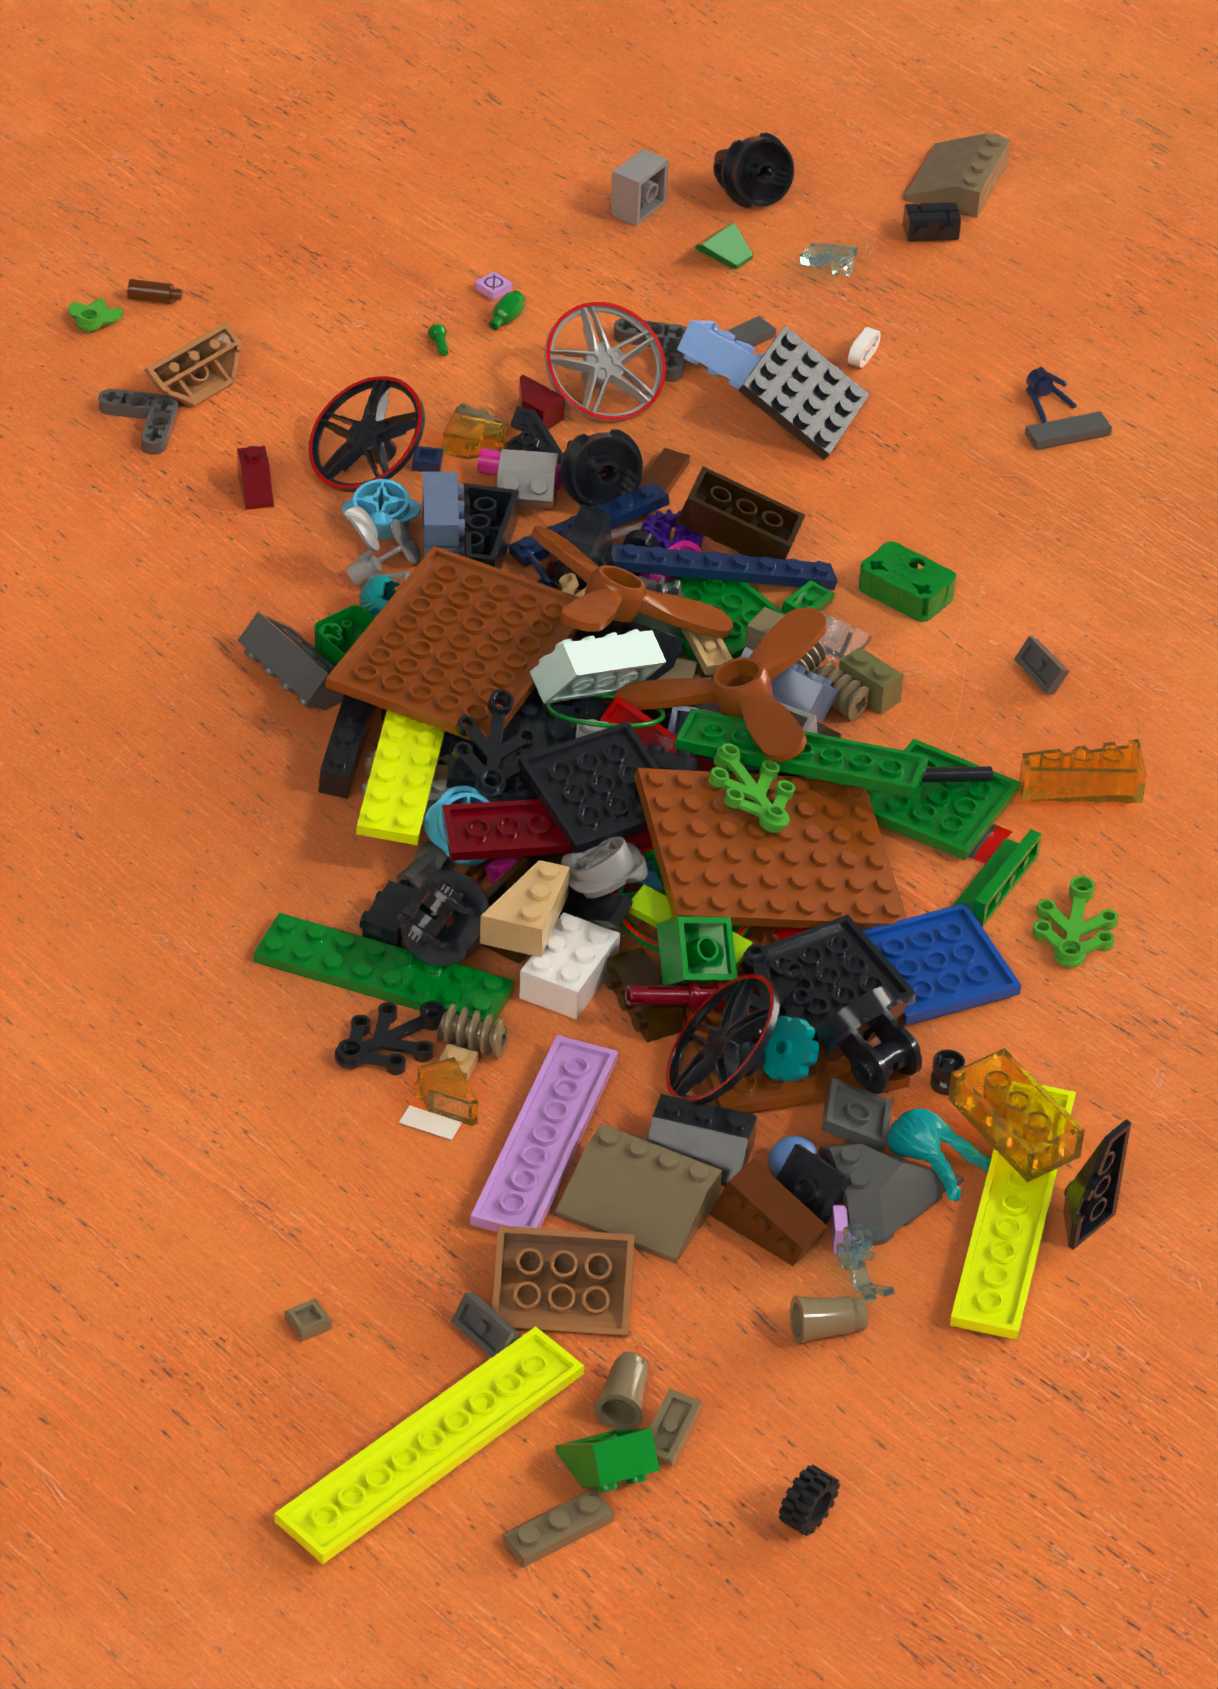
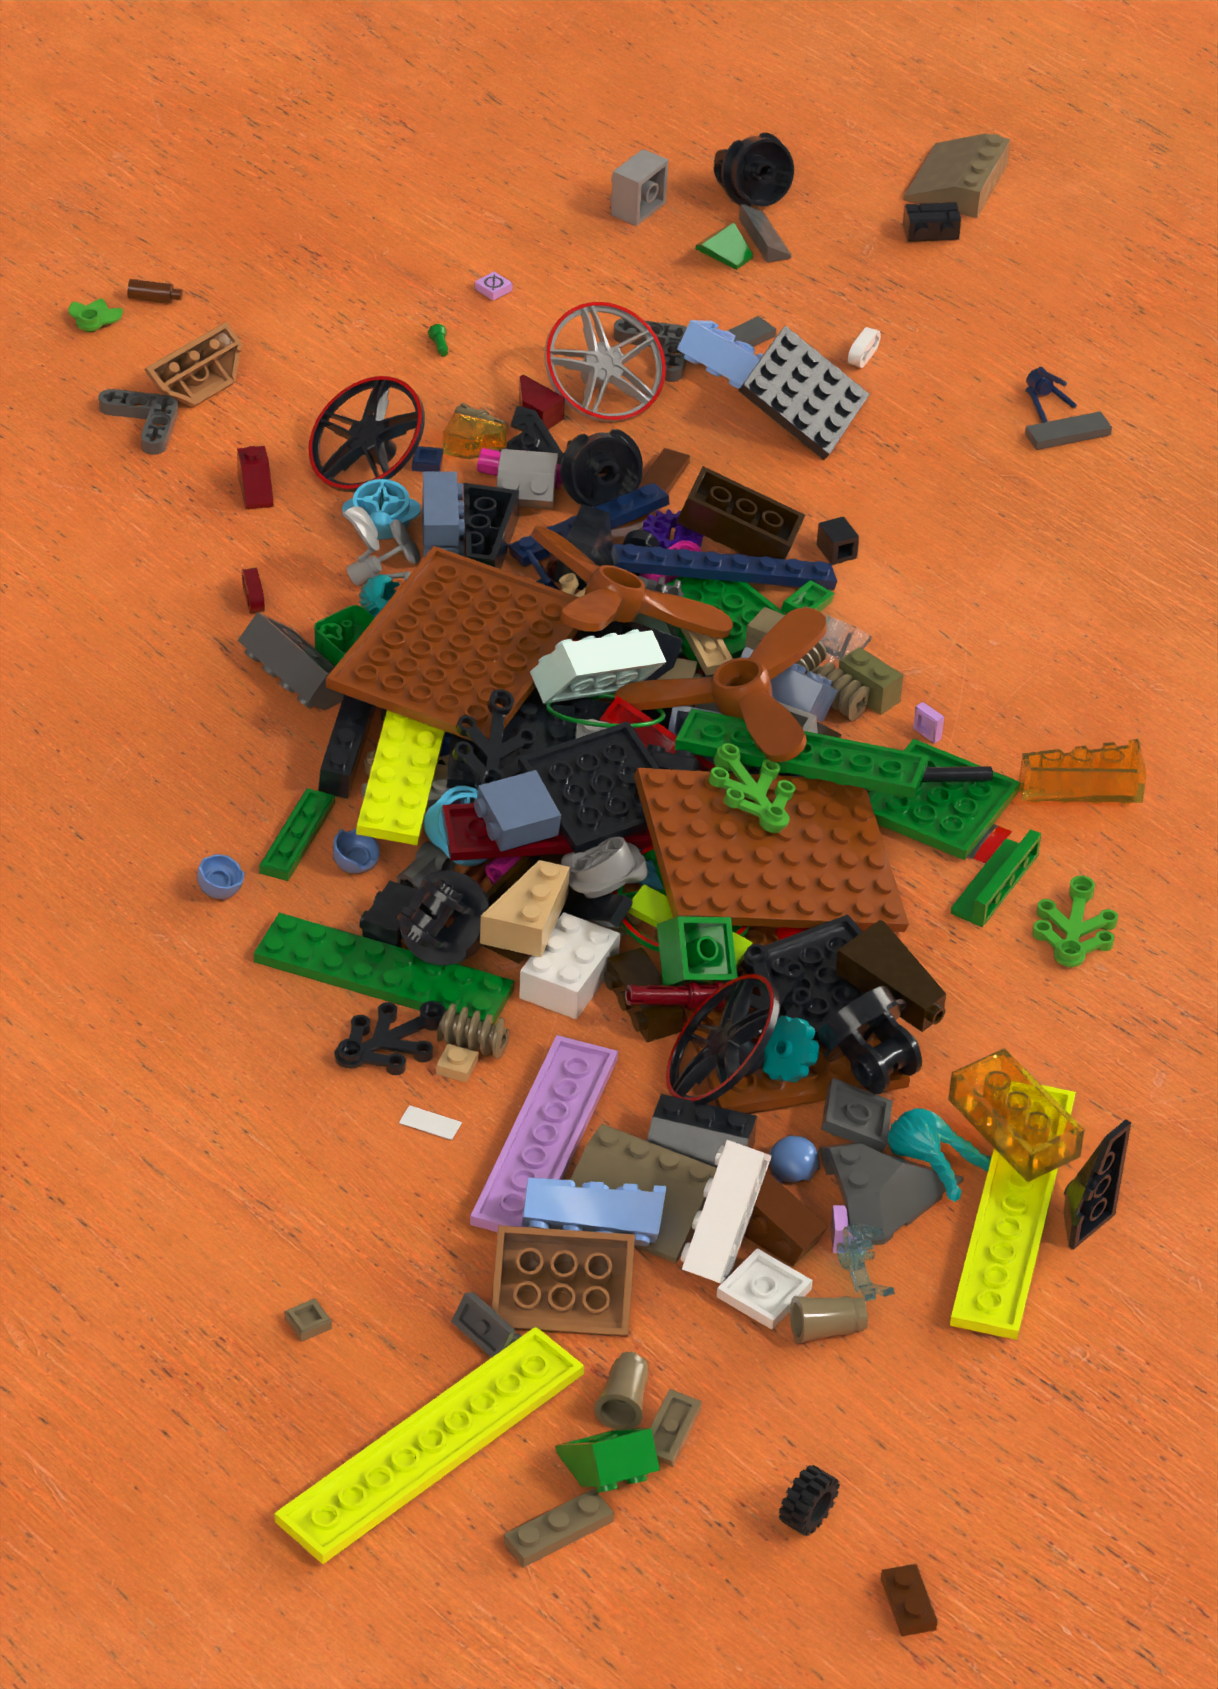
(219, 876): none -> medium blue hair
(253, 590): none -> dark red beam
(297, 834): none -> green tile
(355, 852): none -> medium blue hair
(446, 1091): clear yellow slope -> none
(507, 309): green plant -> none
(517, 810): none -> sand blue brick
(594, 1208): none -> light blue wedge
(725, 1212): none -> white brick
(763, 234): none -> dark grey slope
(763, 1288): none -> white plate
(813, 1181): black plate -> none
(830, 255): clear light blue plate -> none
(837, 540): none -> black brick
(882, 959): none -> dark brown slope
(895, 580): green axle -> none
(909, 1600): none -> reddish brown plate
(928, 722): none -> lavender tile
(943, 1065): black wheel -> none
(945, 962): blue plate -> none
(1041, 665): dark grey plate -> none

